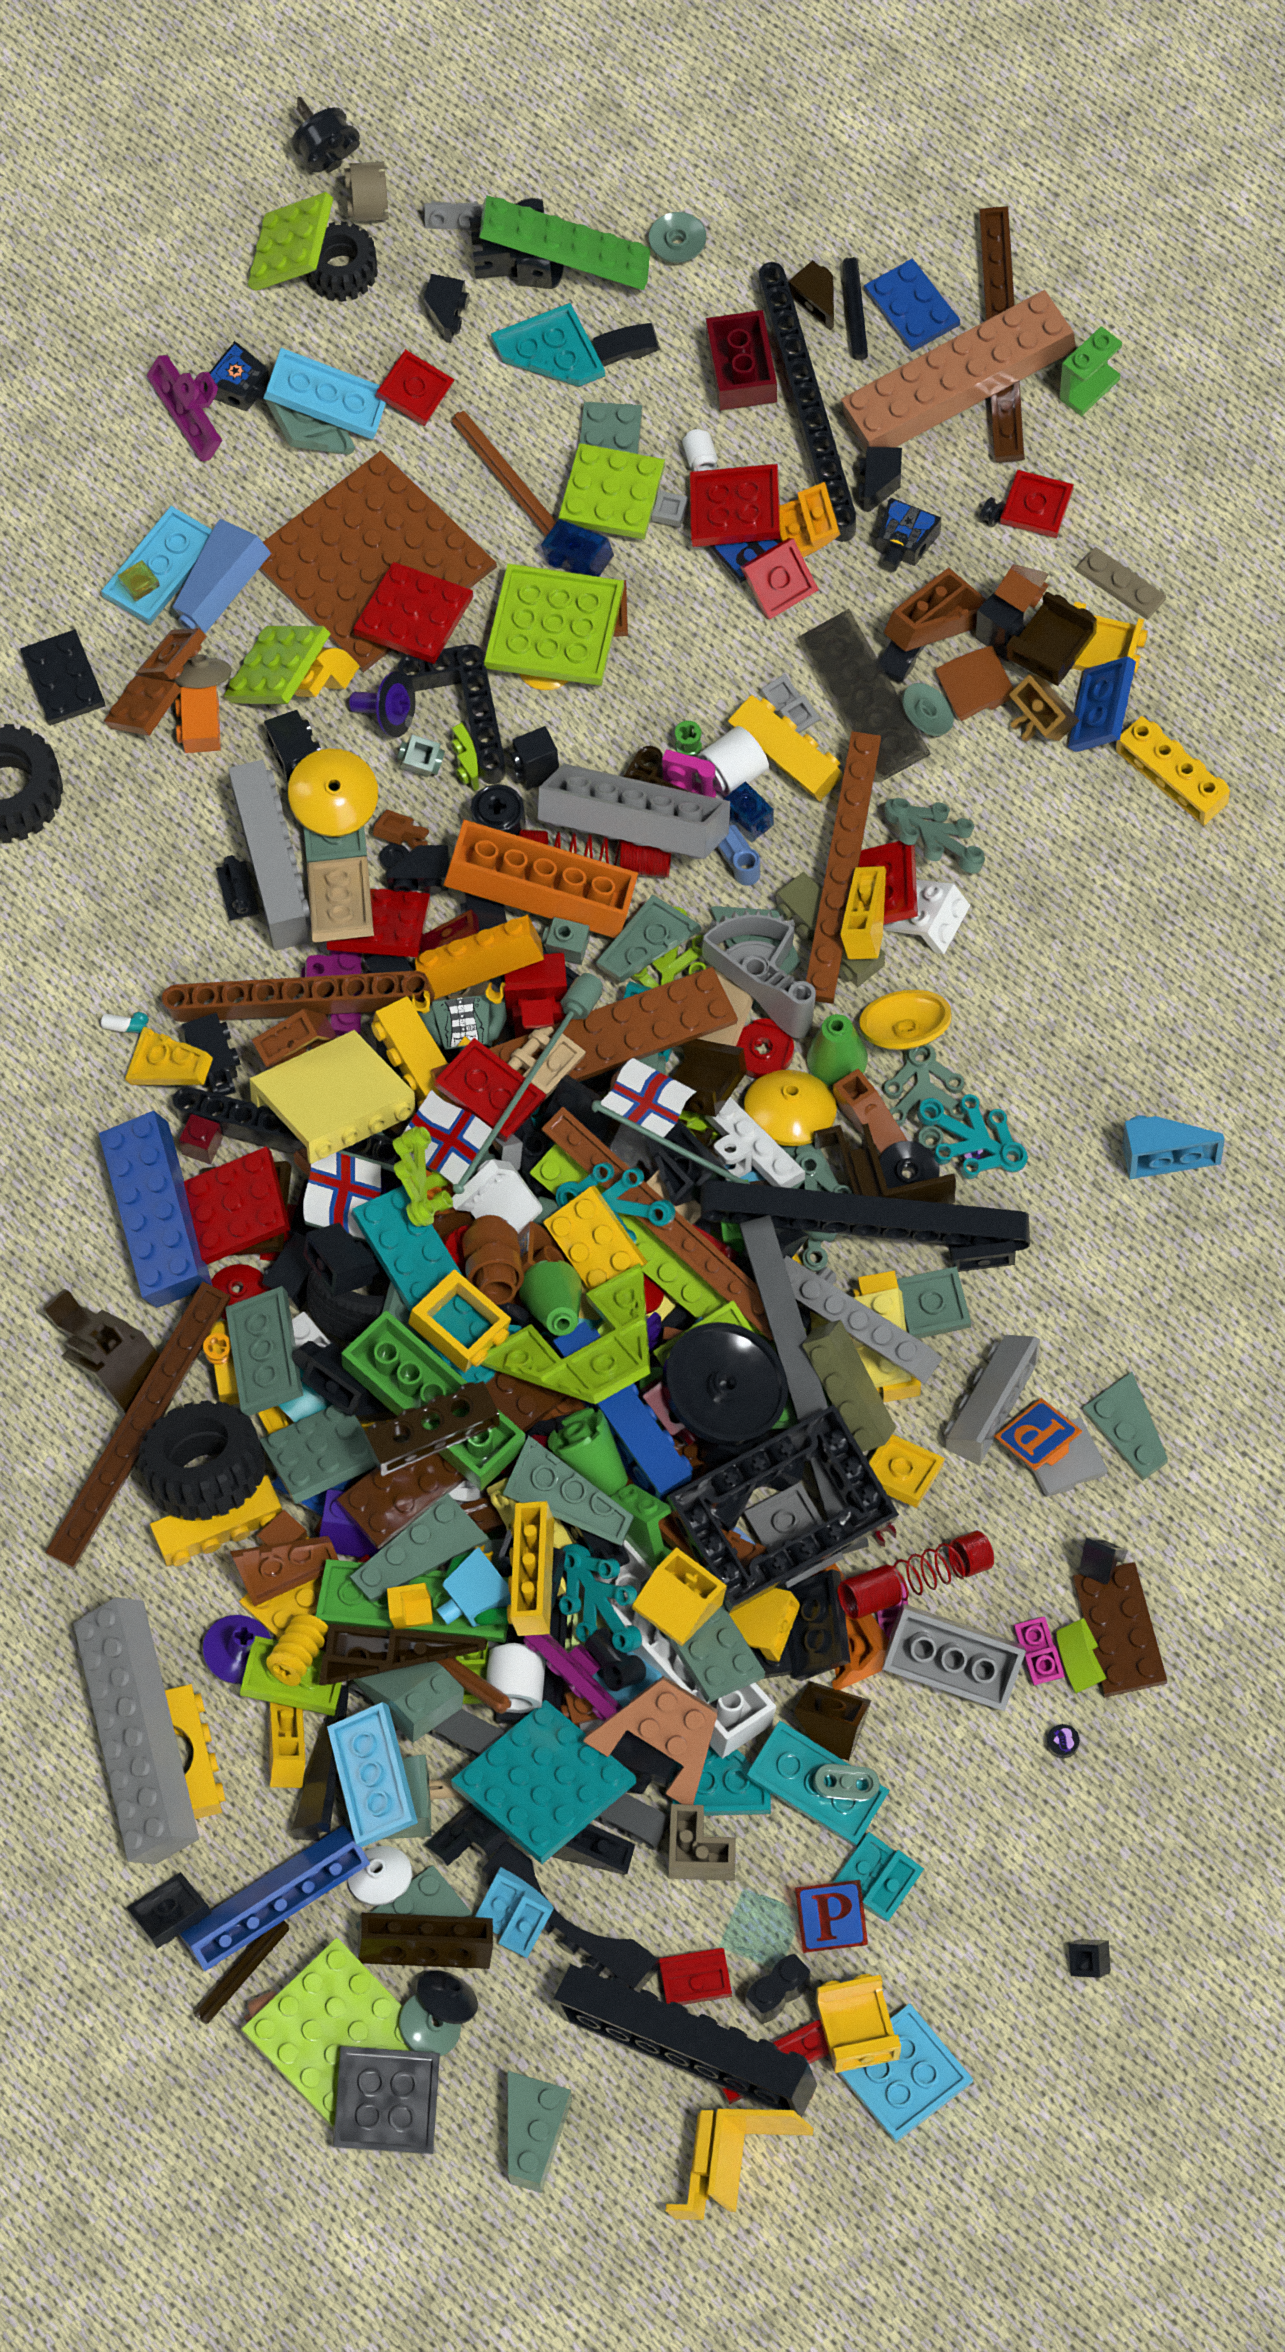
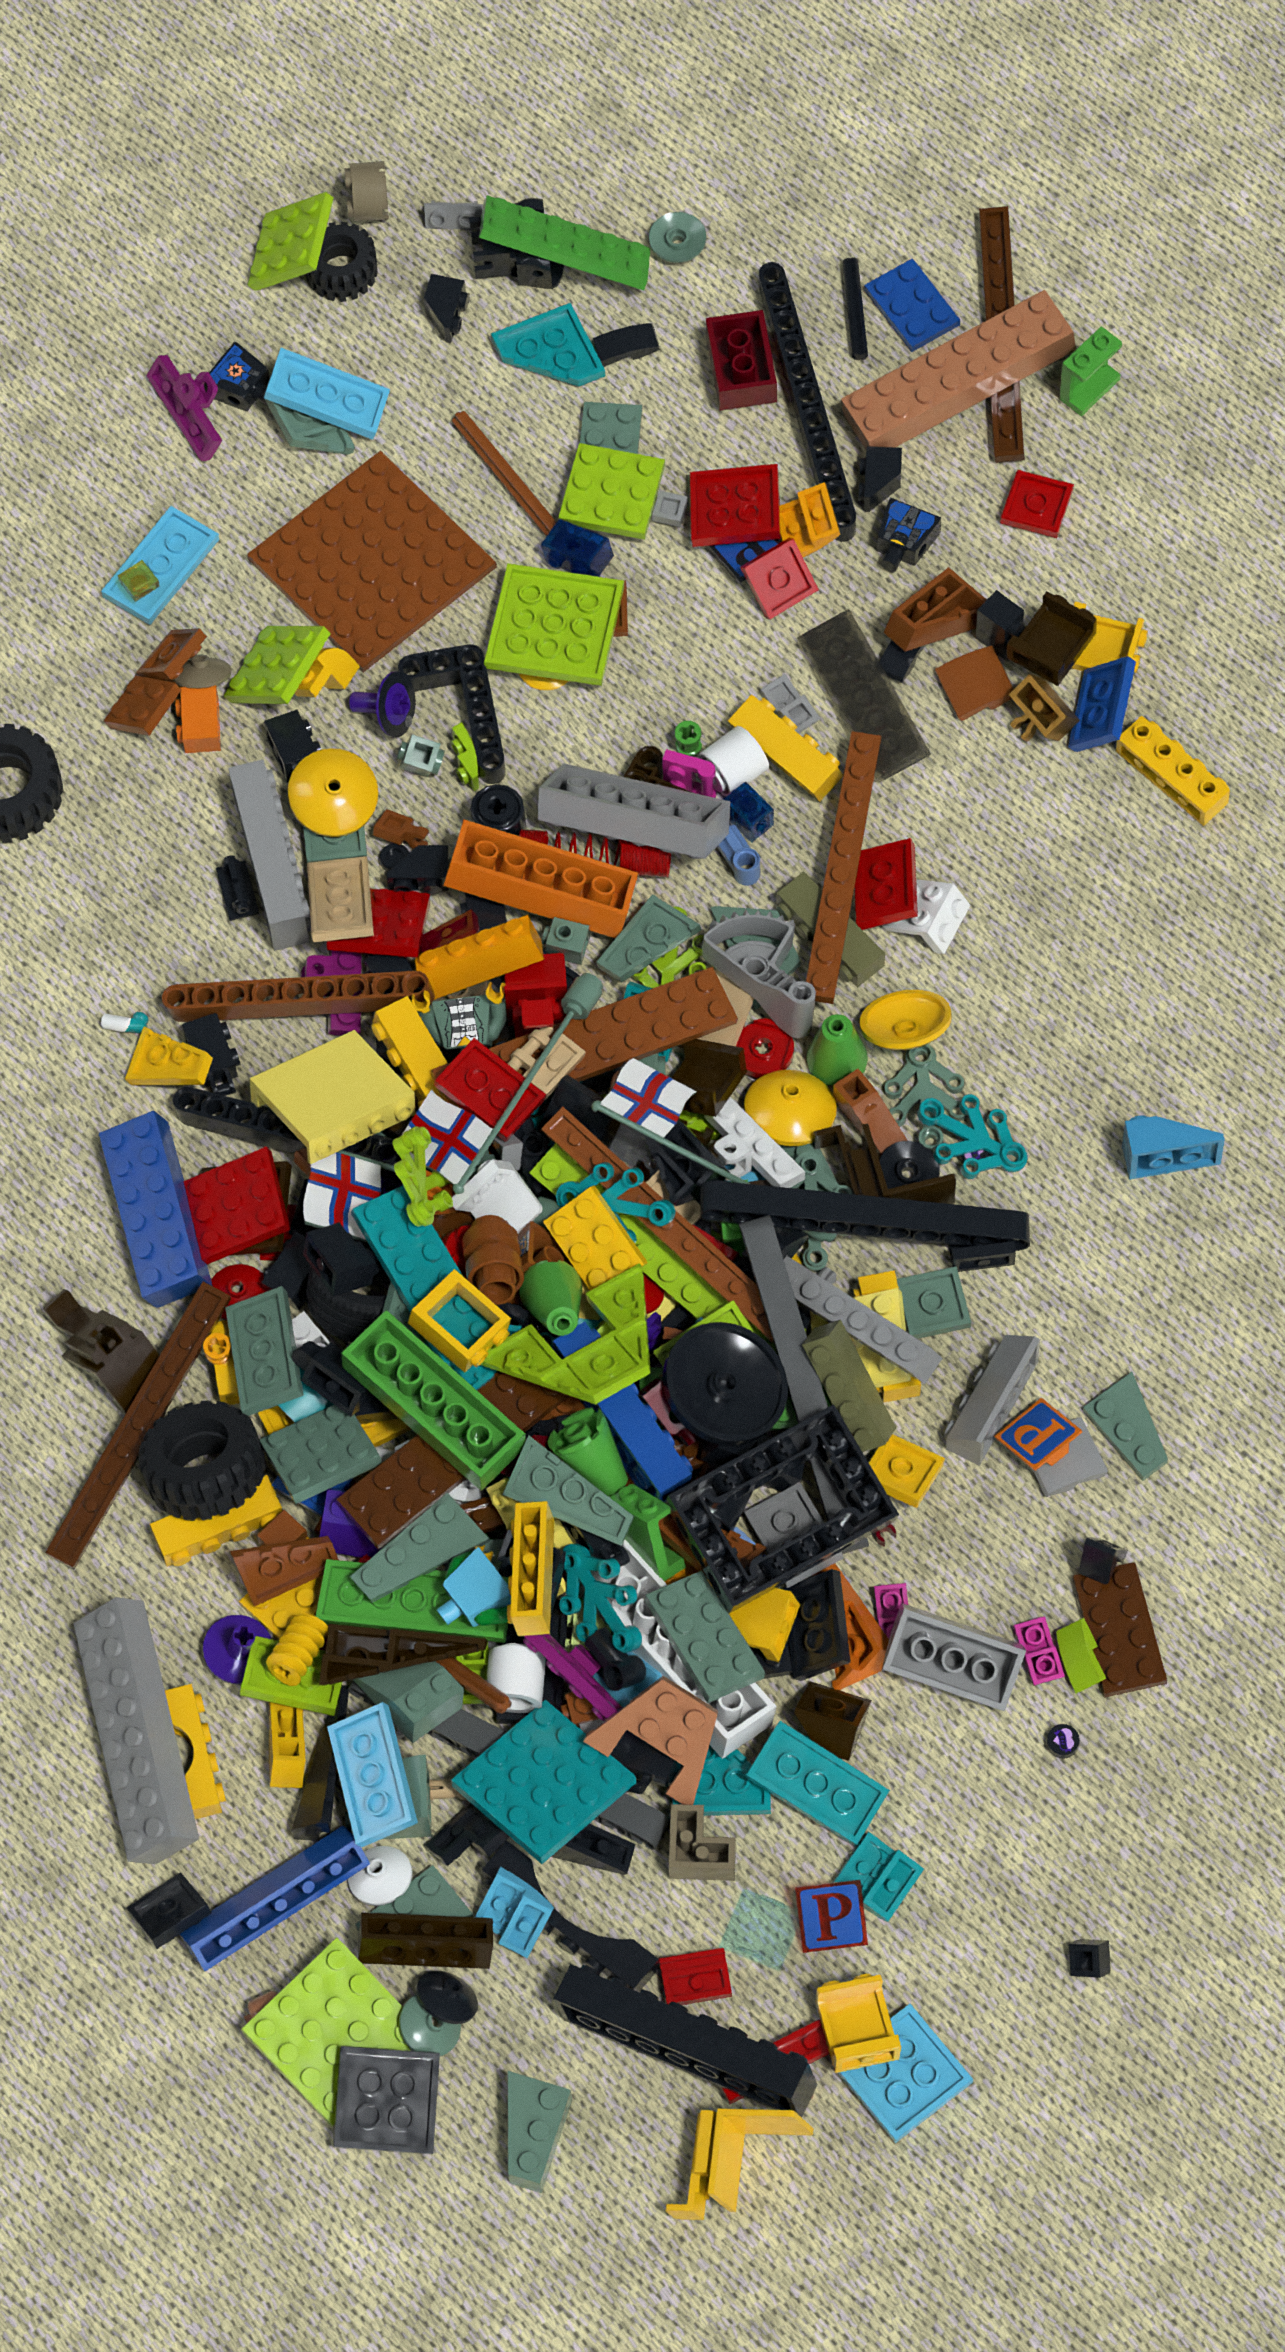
(62, 677): black plate -> none
(200, 1139): dark red brick -> none
(219, 575): medium blue slope -> none
(239, 1972): dark brown axle -> none
(293, 1037): dark orange window -> none
(324, 138): black wheel -> none
(410, 1606): yellow panel -> none
(413, 612): red plate -> none
(415, 387): red plate -> none
(422, 1442): dark brown brick -> none
(534, 758): black brick -> none
(680, 1597): yellow slope -> none
(700, 450): white brick -> none
(770, 1993): black brick -> none
(814, 292): dark brown slope -> none
(845, 1782): sand green plate -> none
(865, 913): yellow slope -> none
(881, 1586): red piece -> none
(903, 814): sand green plant -> none
(927, 709): sand green dish -> none
(991, 511): black bush -> none
(1022, 587): dark orange slope -> none
(1121, 583): dark tan plate -> none

